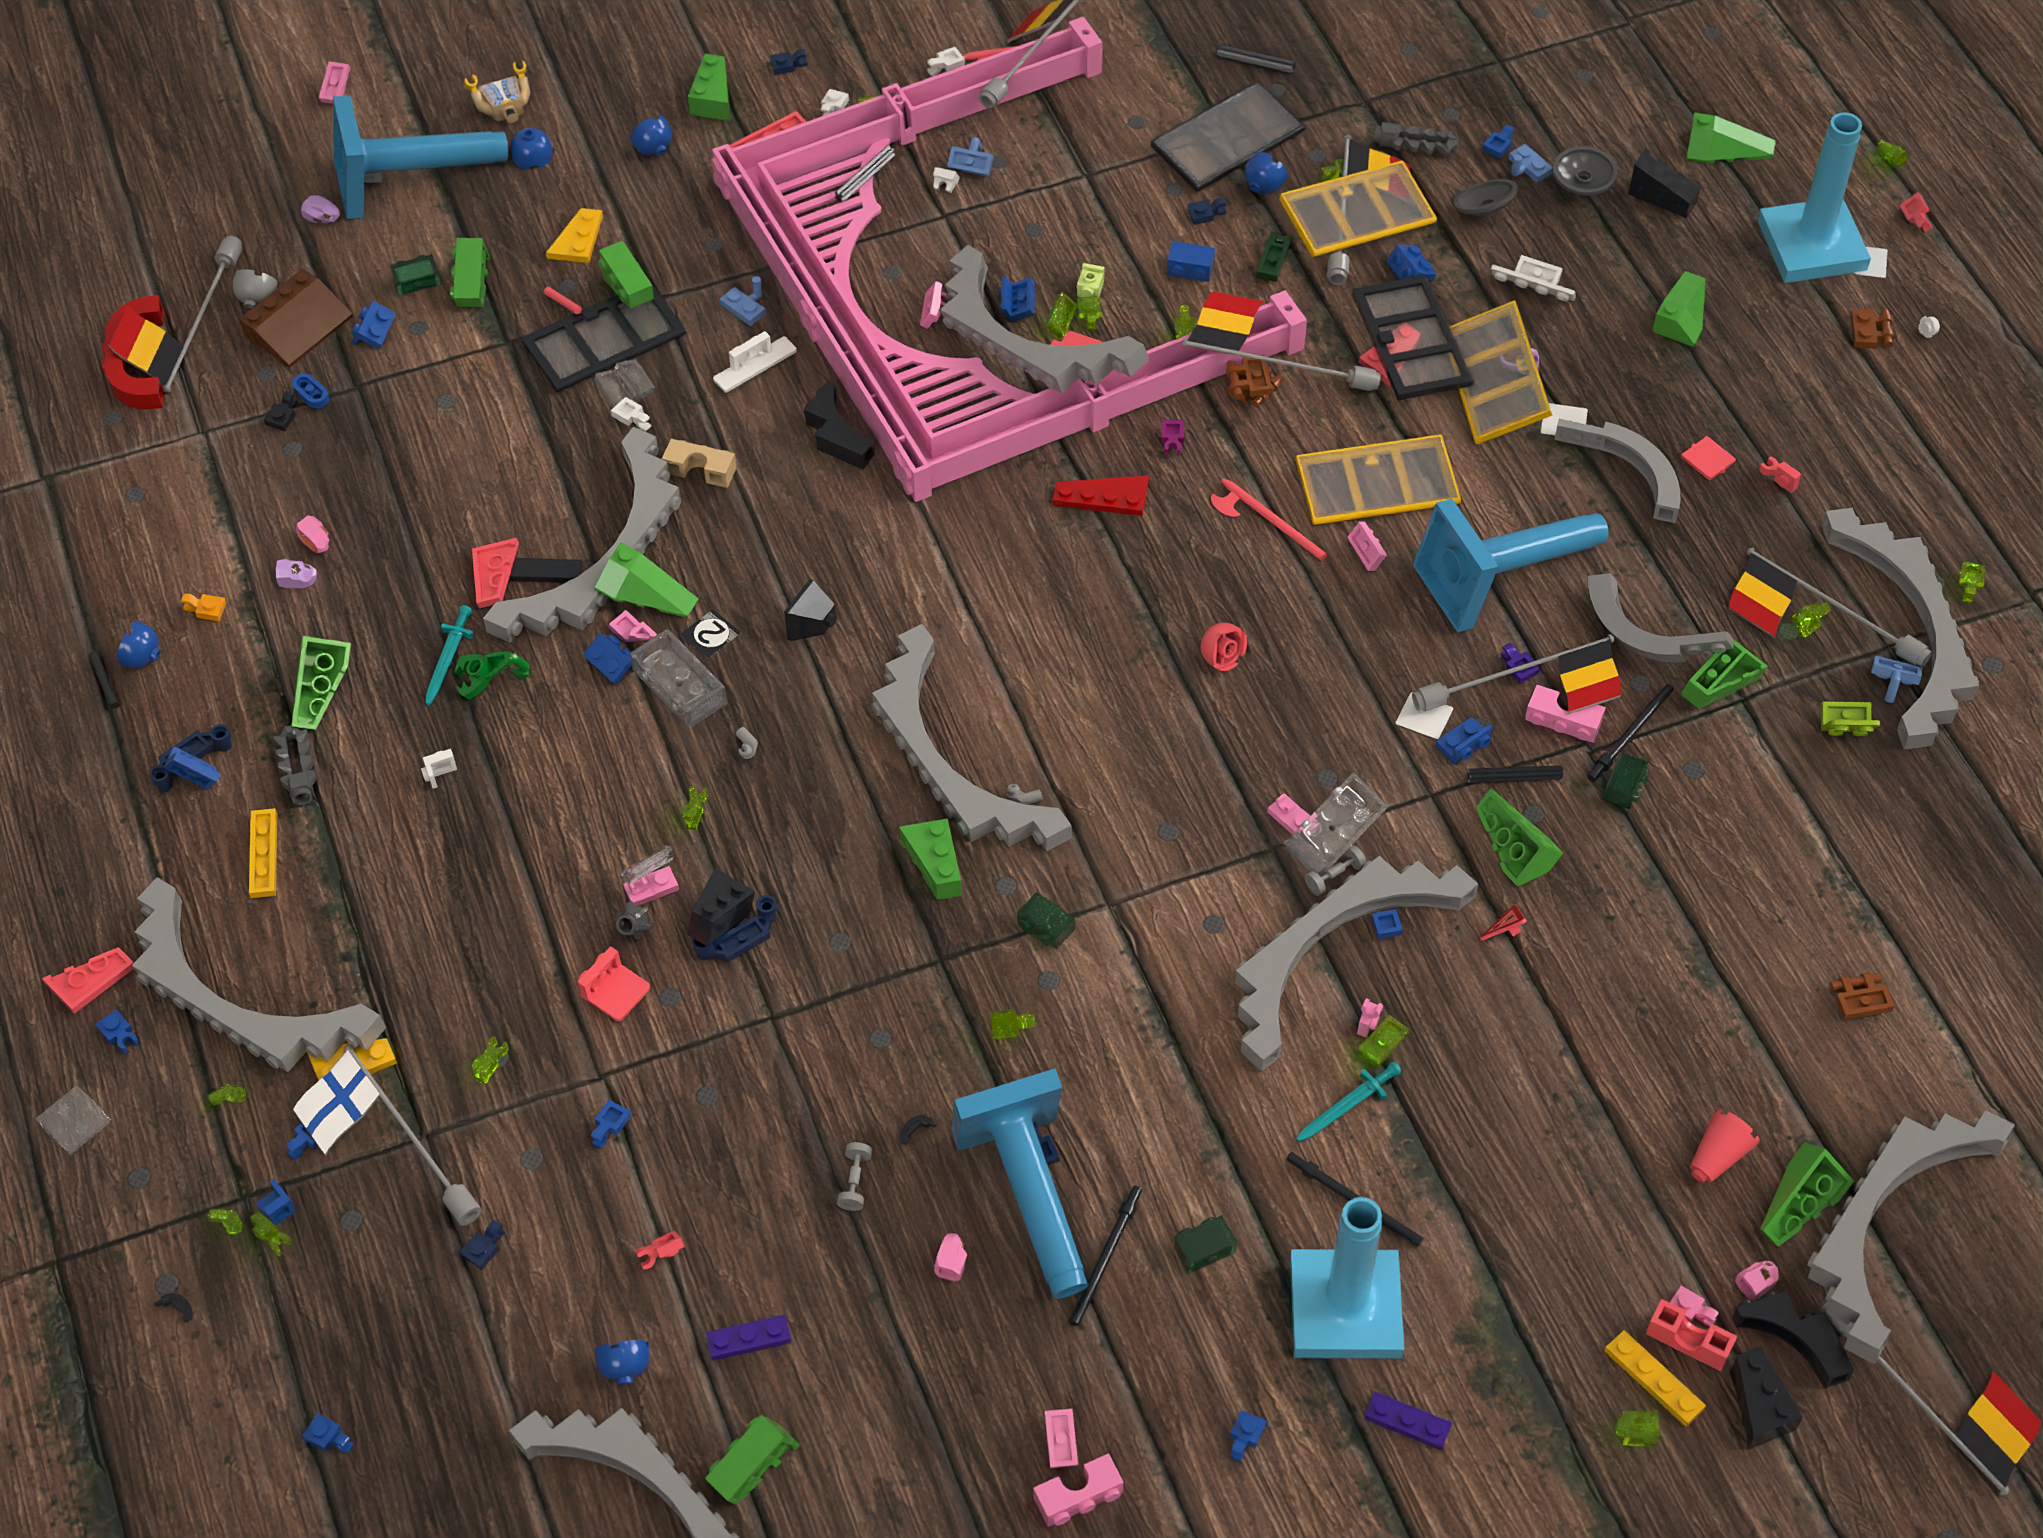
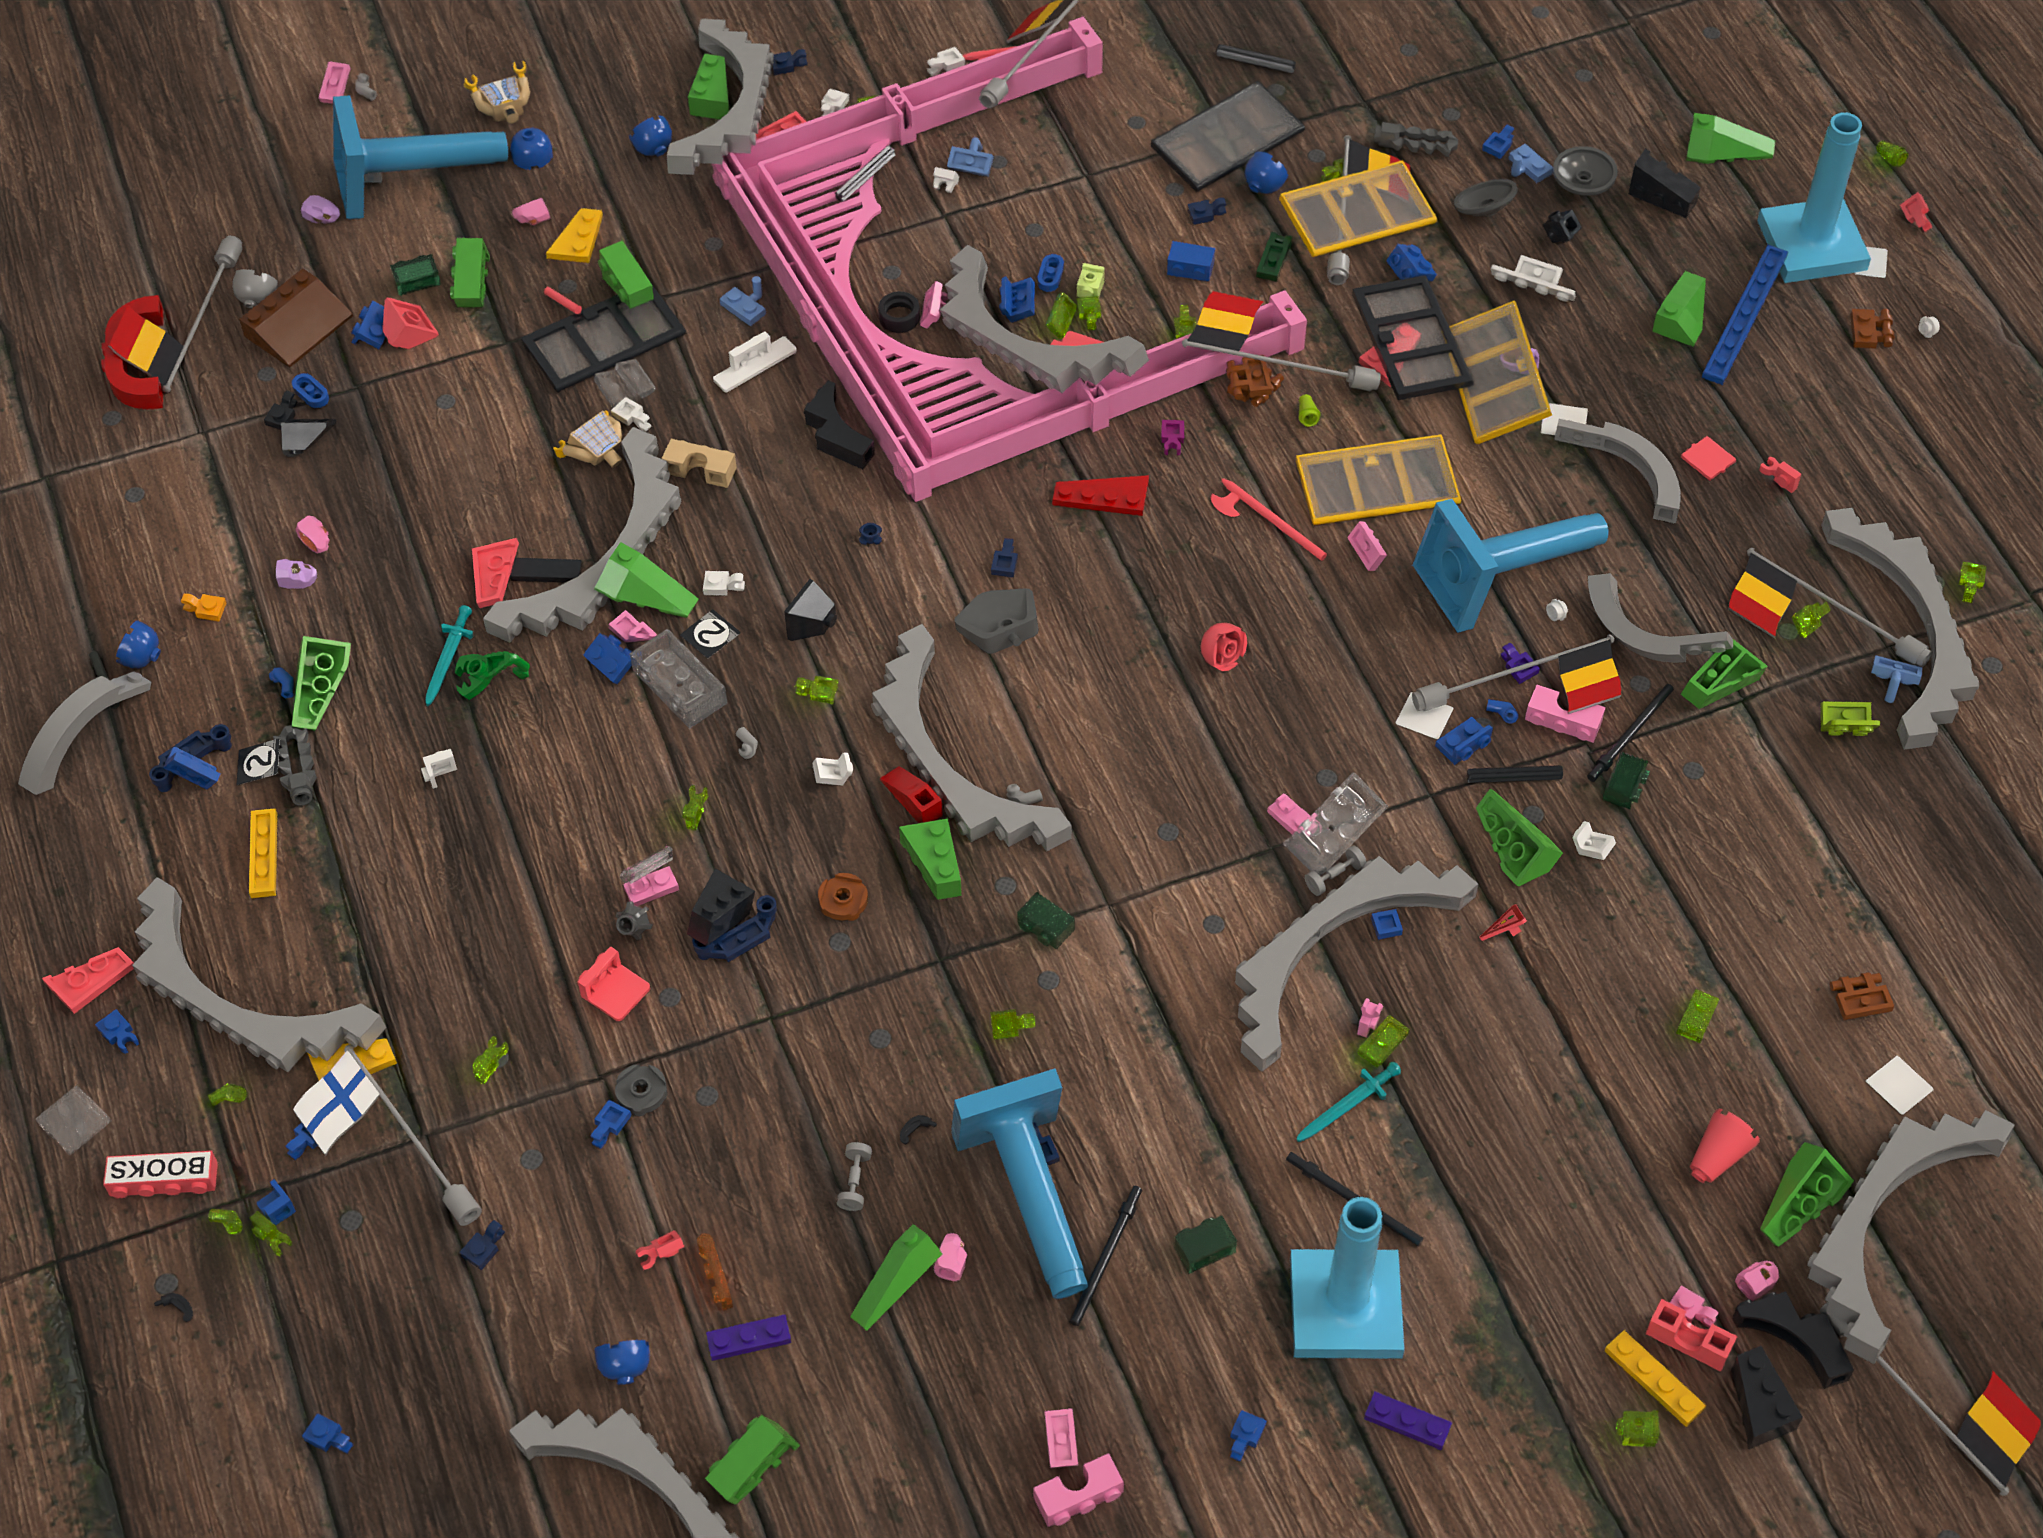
(67, 721): none -> light grey arch
(160, 1174): none -> brick
(258, 761): none -> sticker
(287, 681): none -> blue arm
(303, 433): none -> slope
(362, 87): none -> light grey arm
(406, 324): none -> coral slope
(532, 212): none -> bright pink rock
(594, 441): none -> tan torso
(643, 1102): none -> dark grey plate
(714, 1270): none -> clear orange plate
(720, 582): none -> white plate
(739, 127): none -> light grey arch
(820, 689): none -> clear neon green plate
(833, 771): none -> white bracket
(843, 909): none -> dark orange plate
(870, 534): none -> dark blue plate
(899, 1271): none -> bright green wedge
(901, 324): none -> black tyre
(914, 795): none -> red slope
(999, 619): none -> dark grey animal
(1005, 561): none -> dark blue plate
(1050, 272): none -> blue plate
(1308, 412): none -> lime cone
(1504, 709): none -> blue arm
(1556, 610): none -> white plate
(1561, 226): none -> black brick
(1592, 843): none -> white bracket
(1697, 1016): none -> clear neon green plate
(1745, 314): none -> blue tile
(1899, 1085): none -> white sticker

